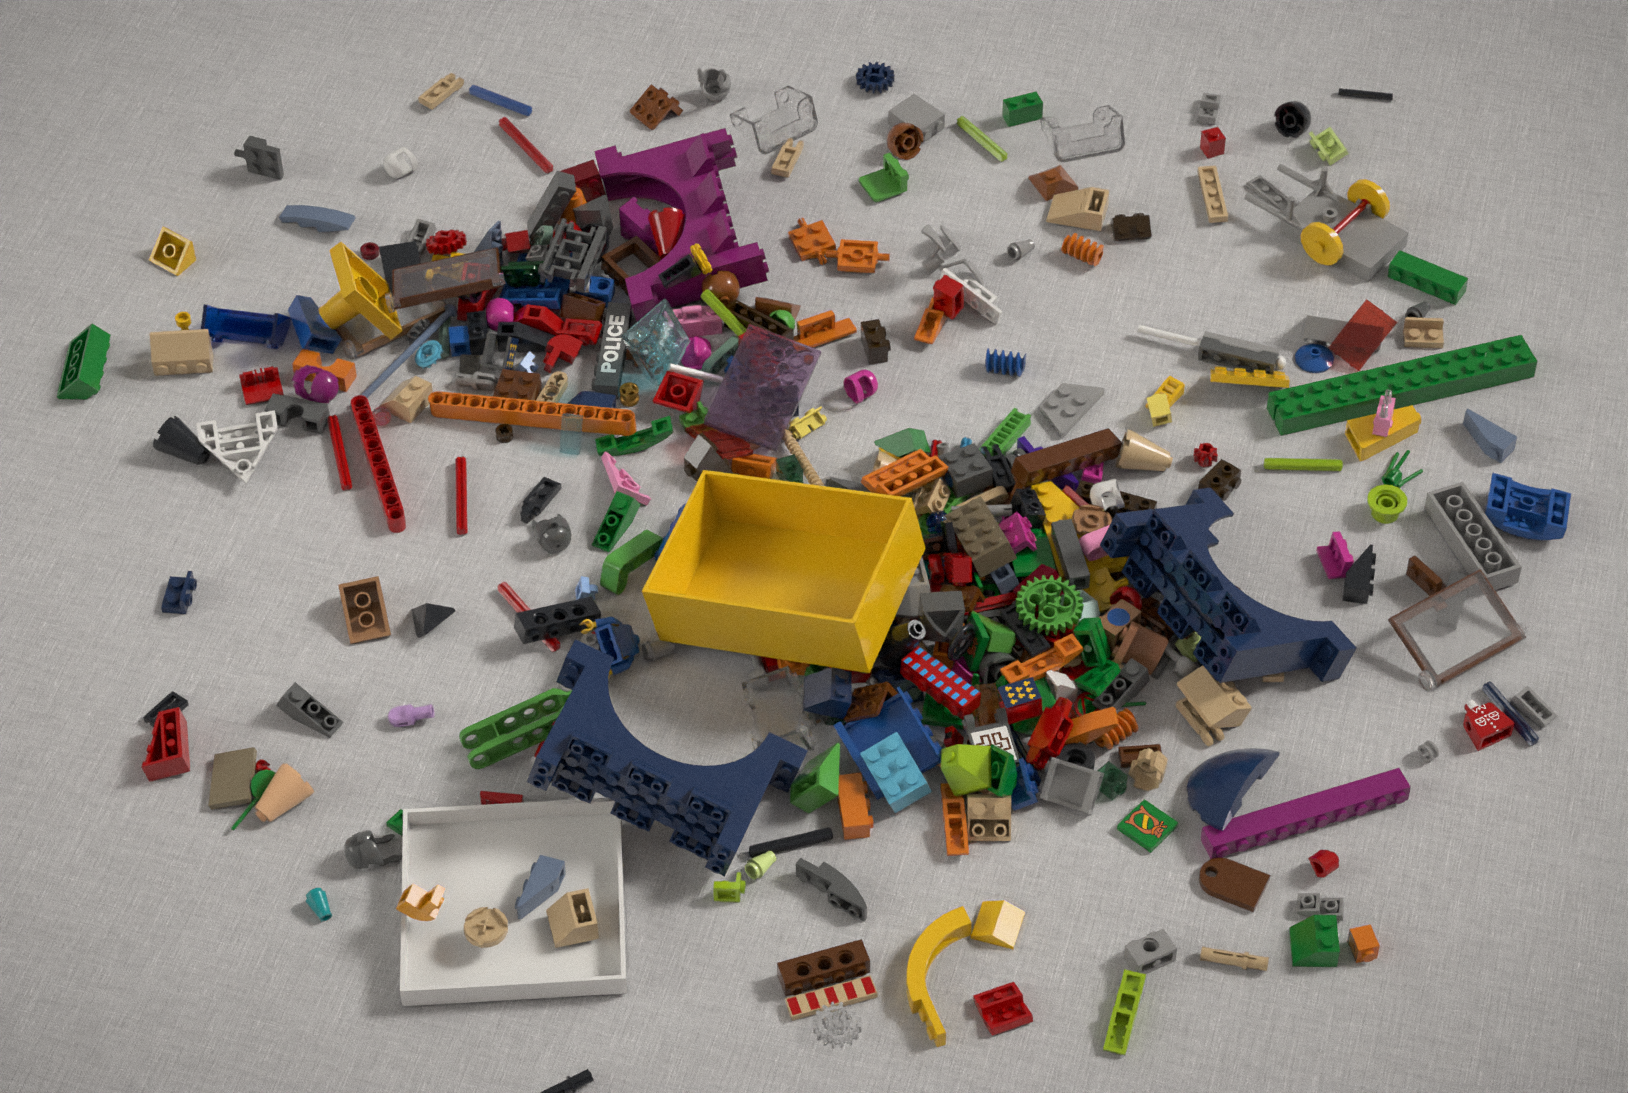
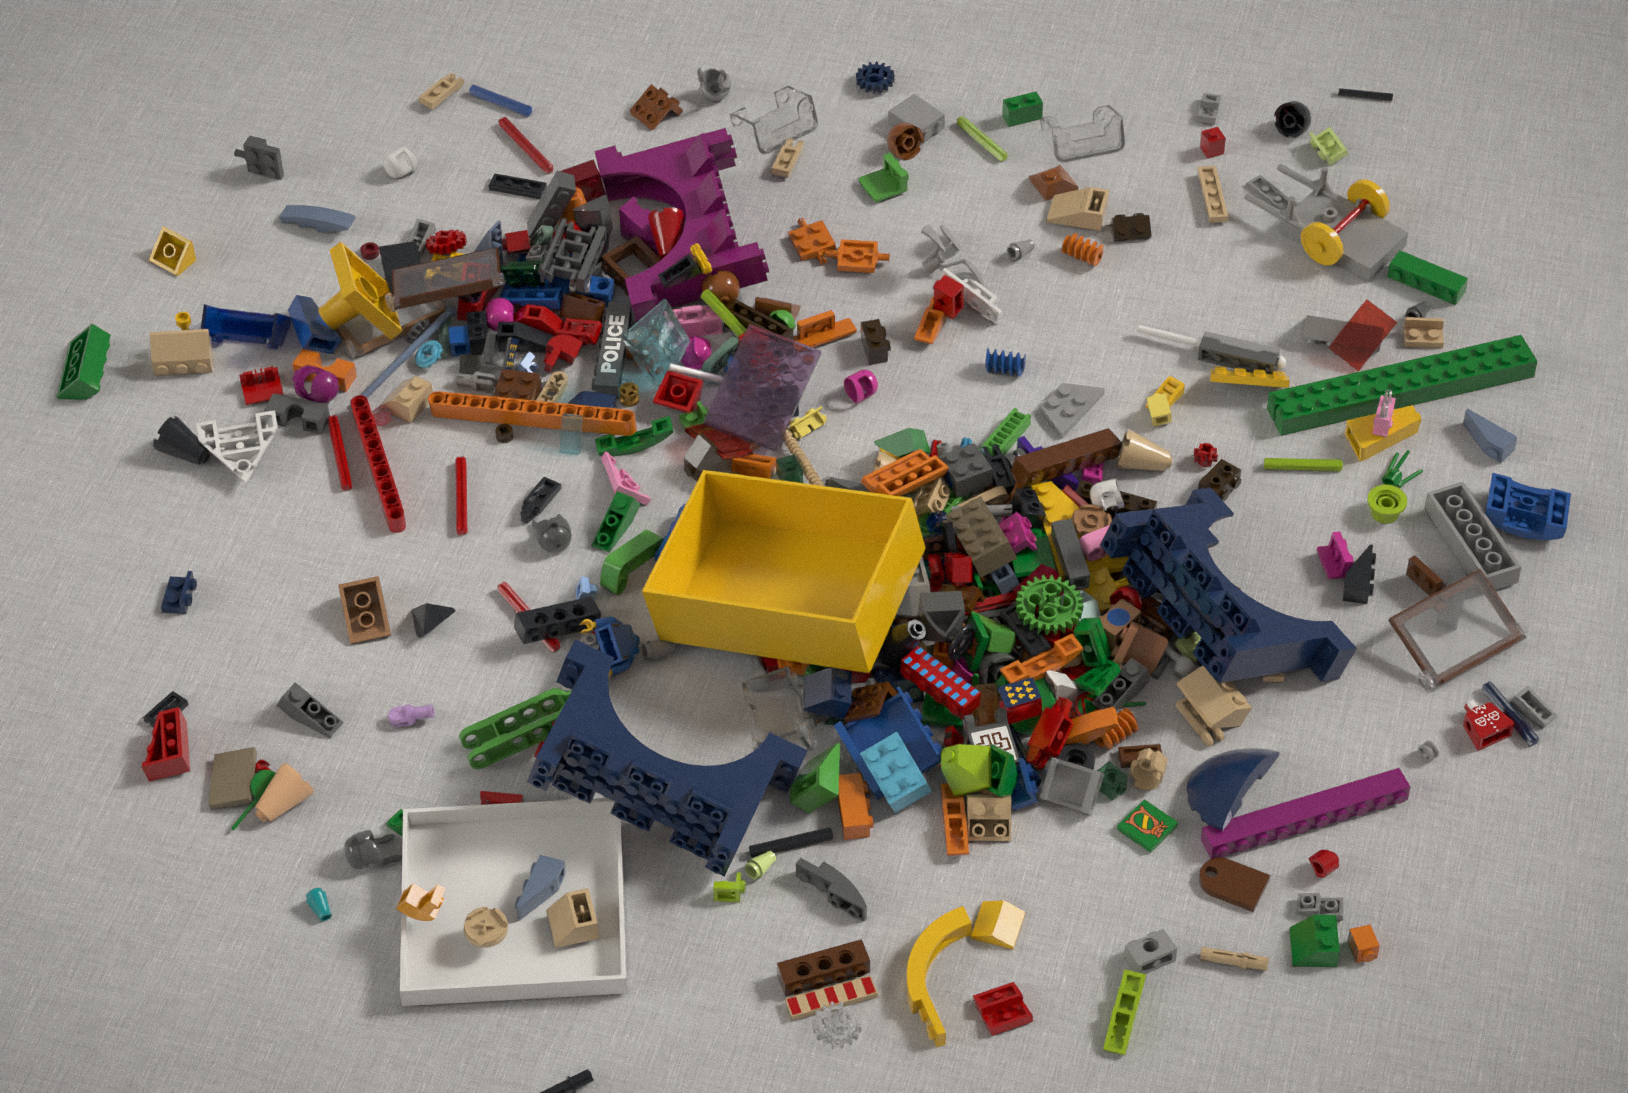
(517, 186): none -> black tile
(1314, 358): blue dish -> none

